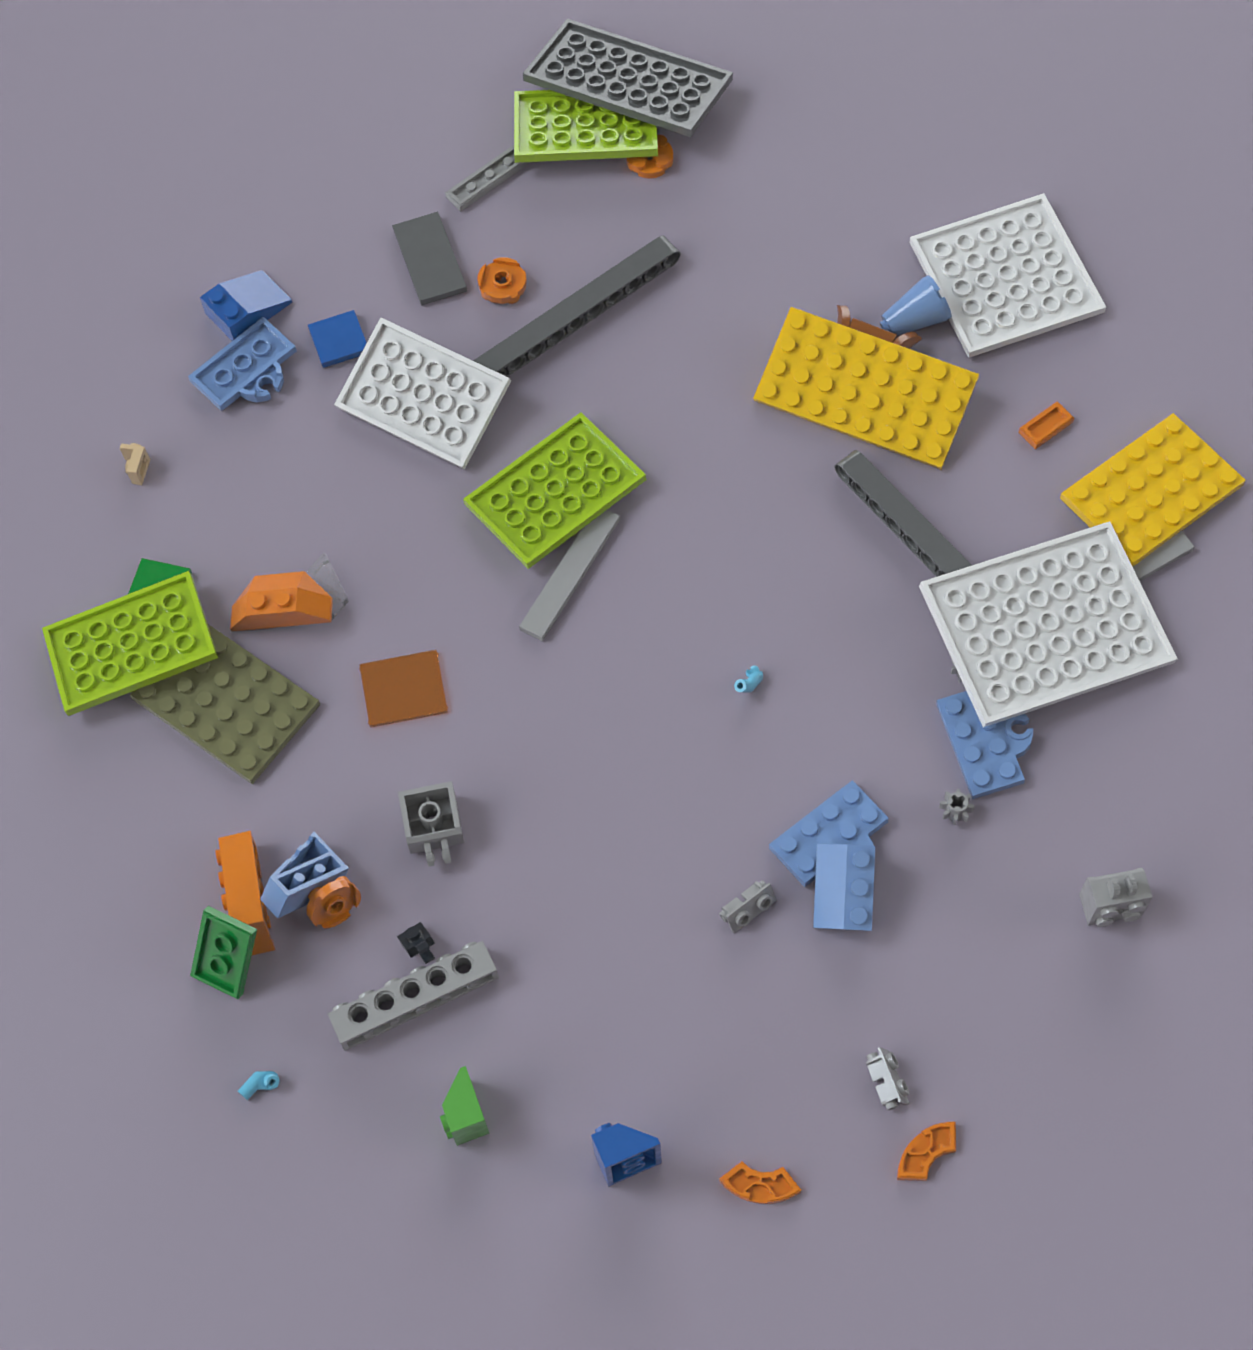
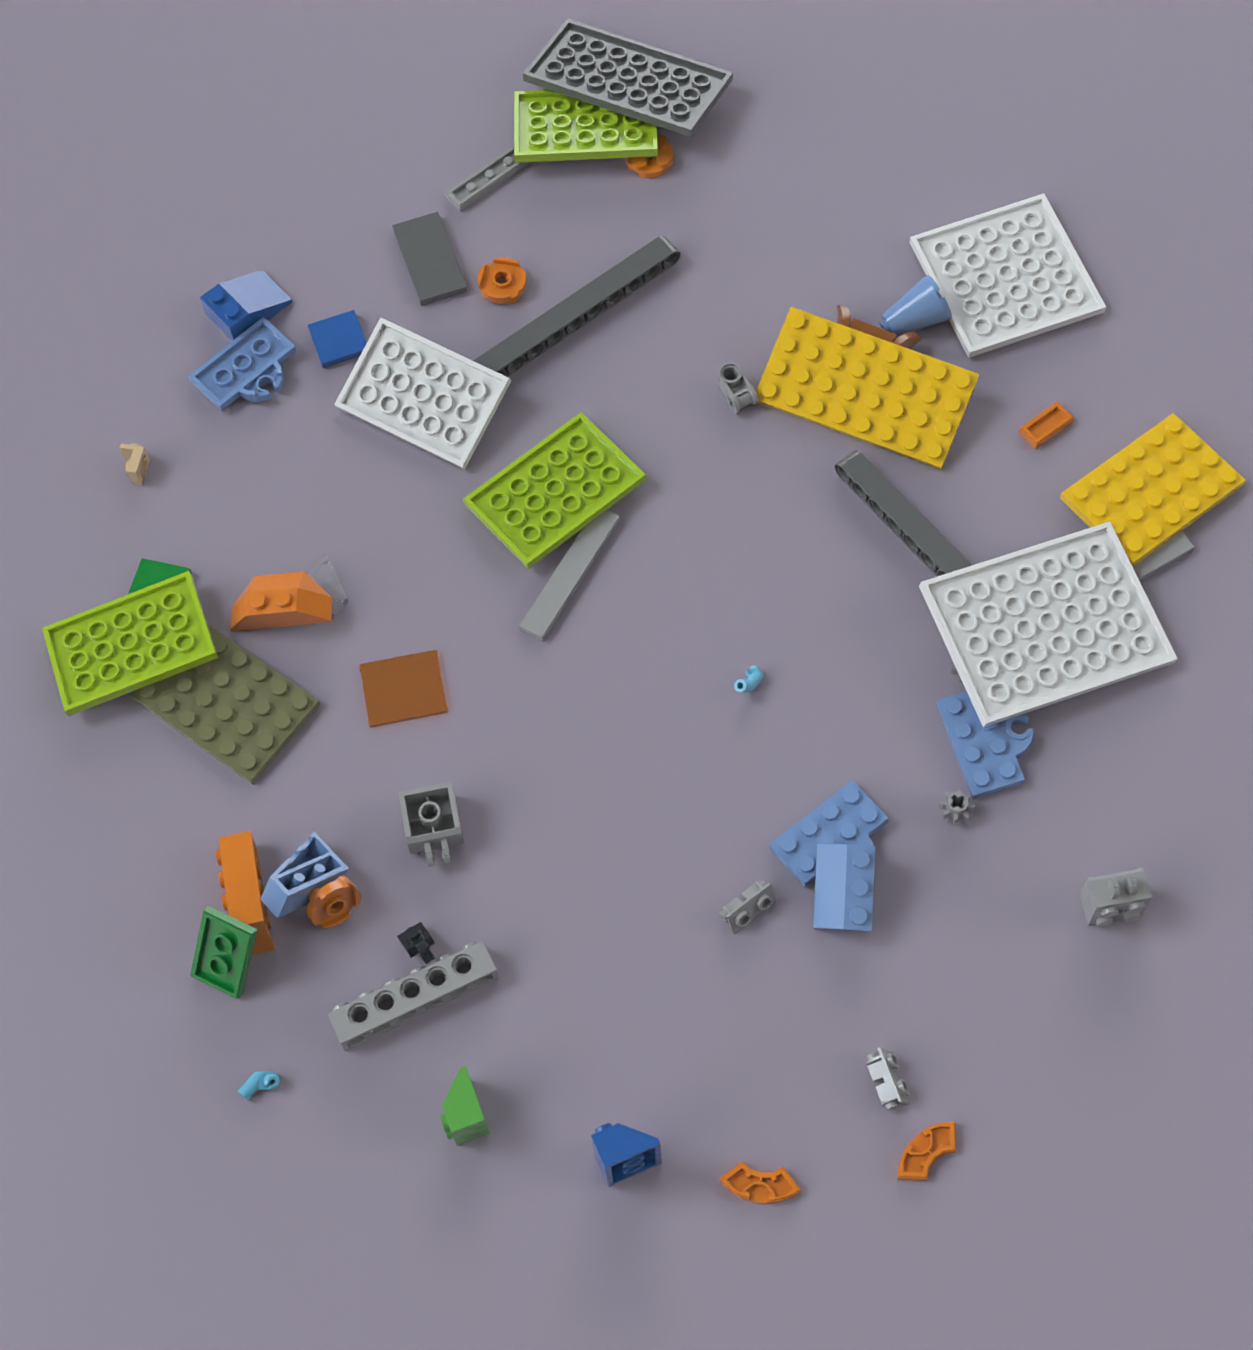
(739, 391): none -> light grey piece

